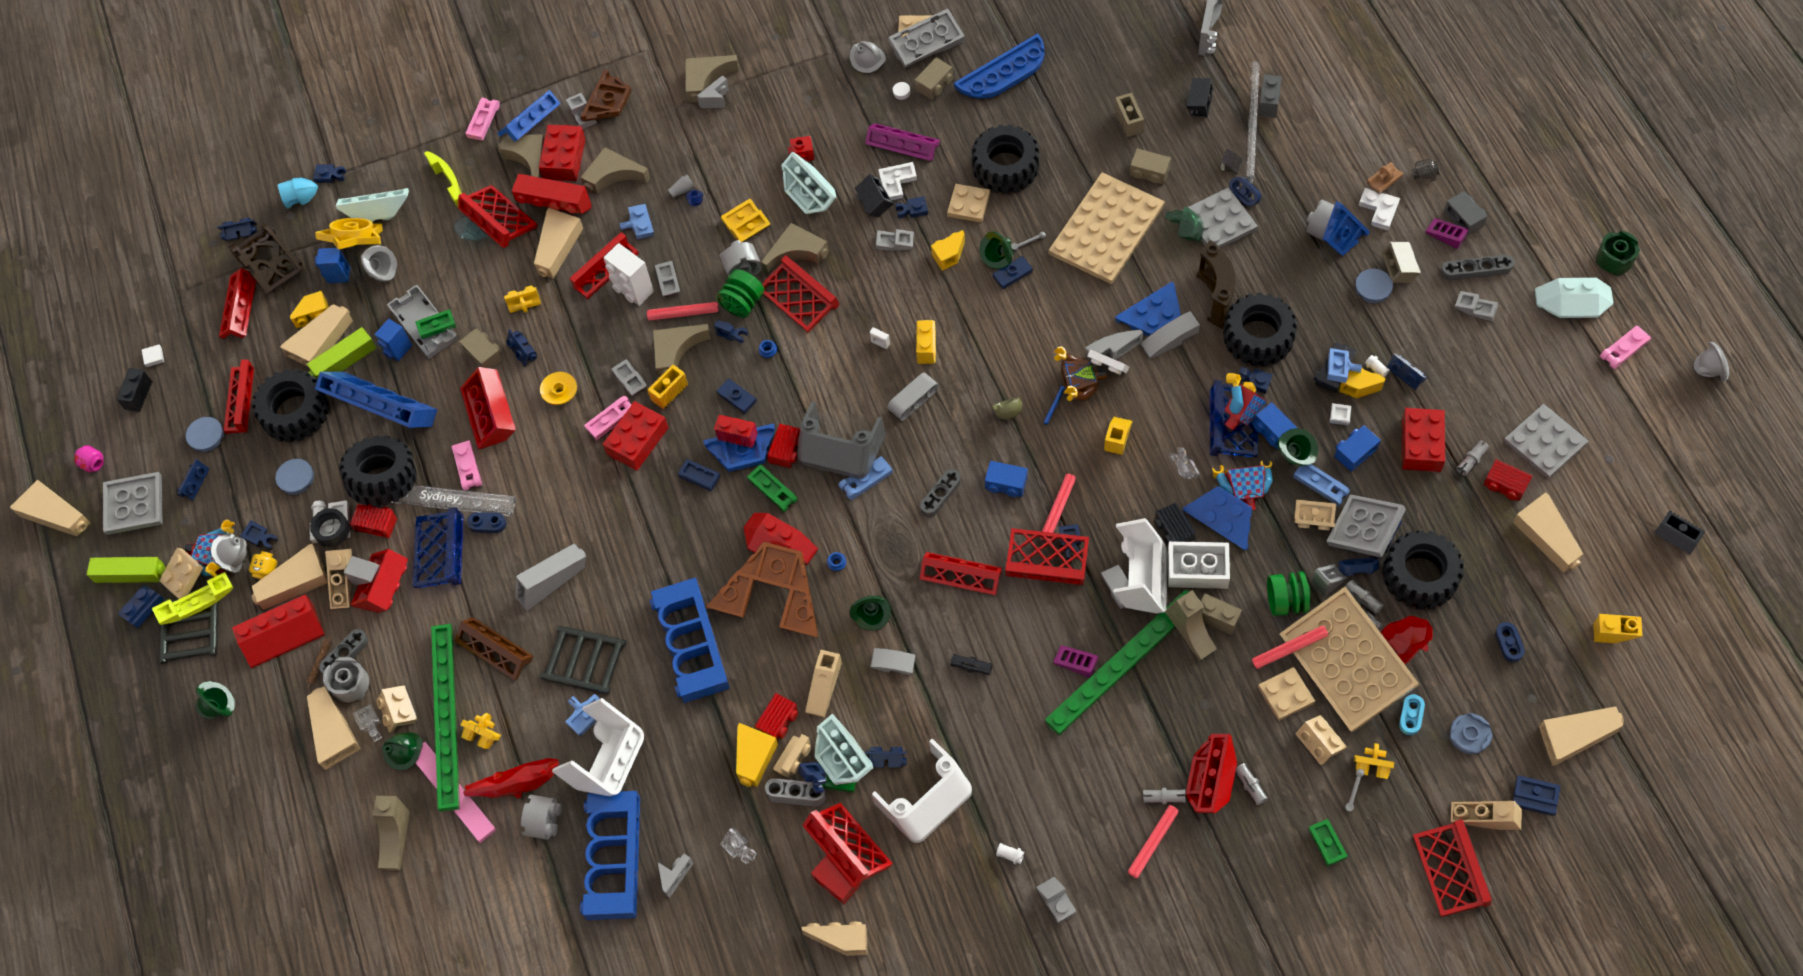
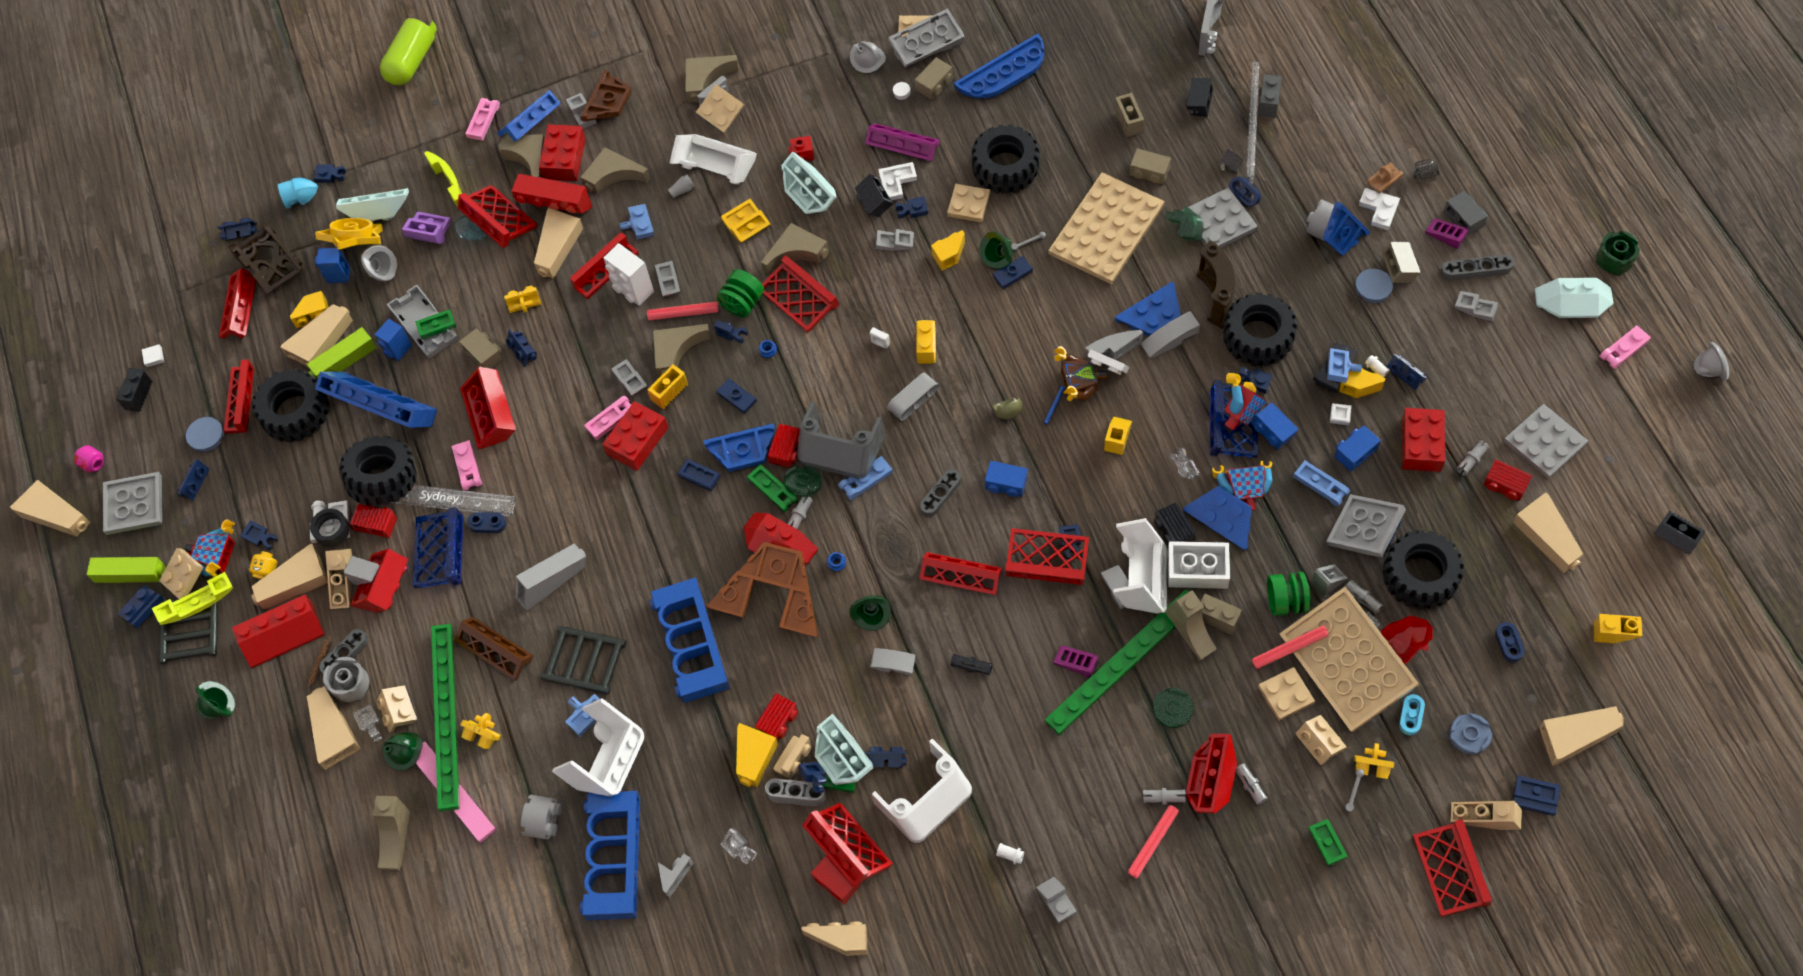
(229, 552): light grey helmet -> none
(294, 476): sand blue tile -> none
(407, 51): none -> lime piece
(427, 227): none -> medium lavender brick
(515, 780): red piece -> none
(556, 382): yellow dish -> none
(695, 201): clear blue plate -> none
(713, 156): none -> white windscreen
(720, 108): none -> tan plate
(735, 431): red brick -> none
(741, 257): light grey brick -> none
(799, 512): none -> light grey pin
(802, 481): none -> clear green tile
(823, 682): tan slope -> none
(1059, 504): coral axle -> none
(1173, 708): none -> clear green tile
(1298, 447): dark green helmet -> none
(1314, 513): tan bracket -> none
(1352, 566): dark blue plate -> none

